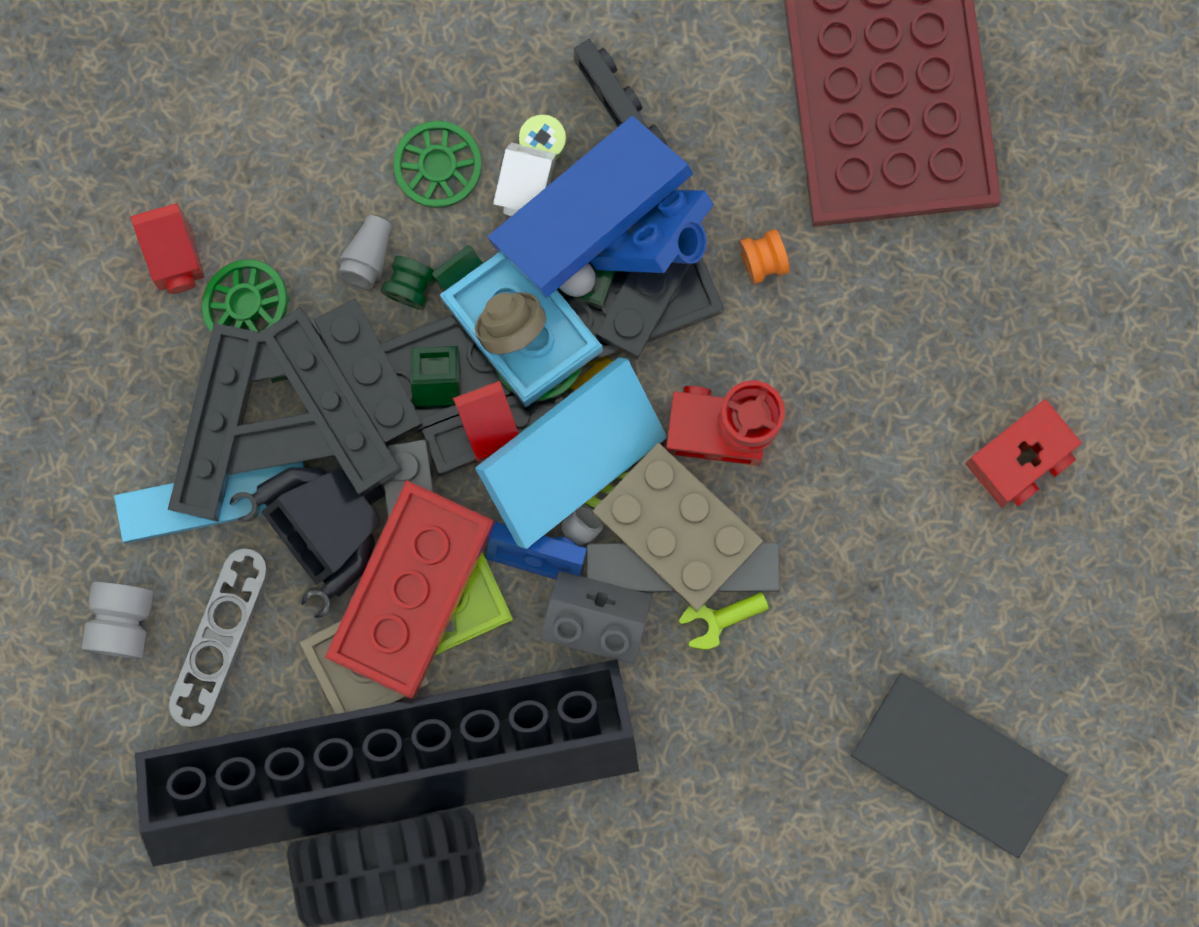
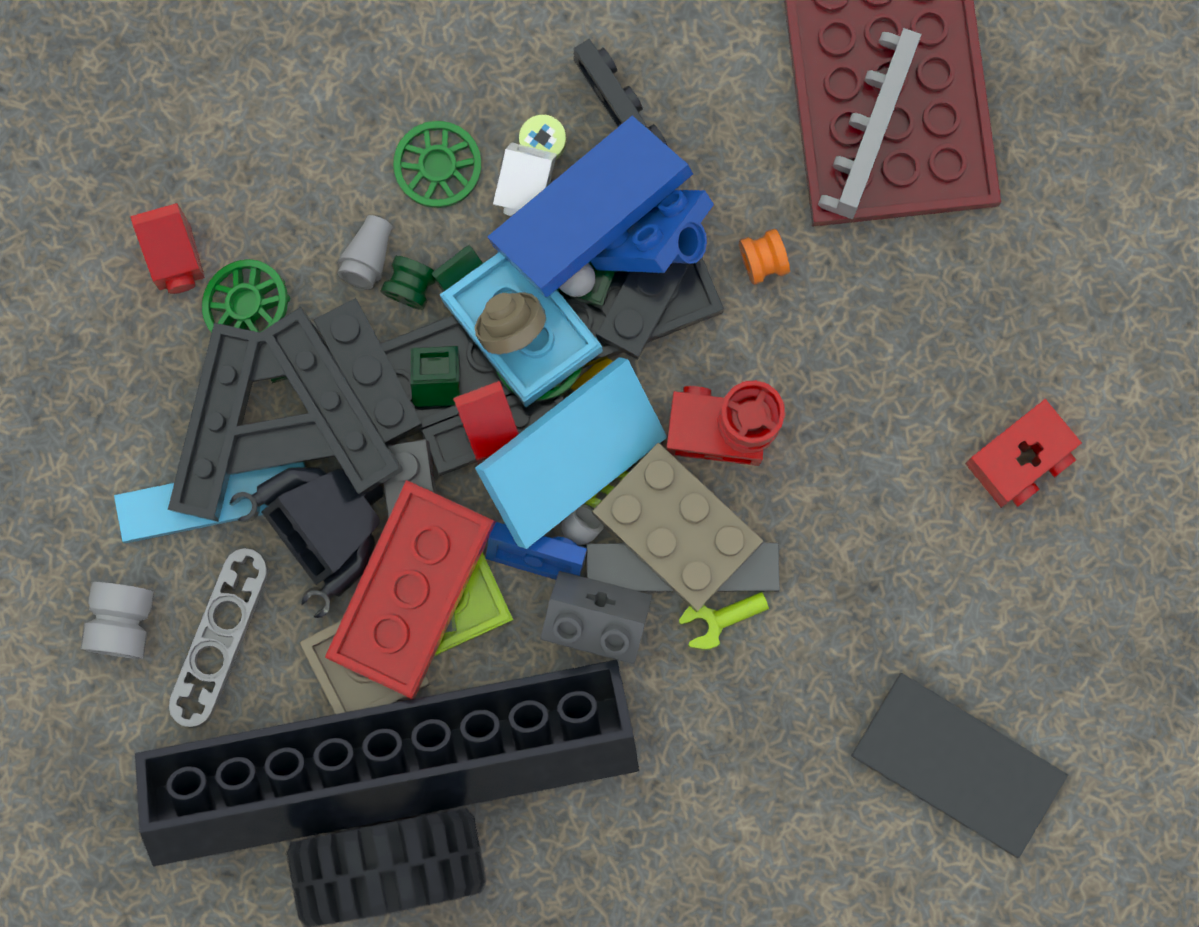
(875, 125): none -> light grey hinge

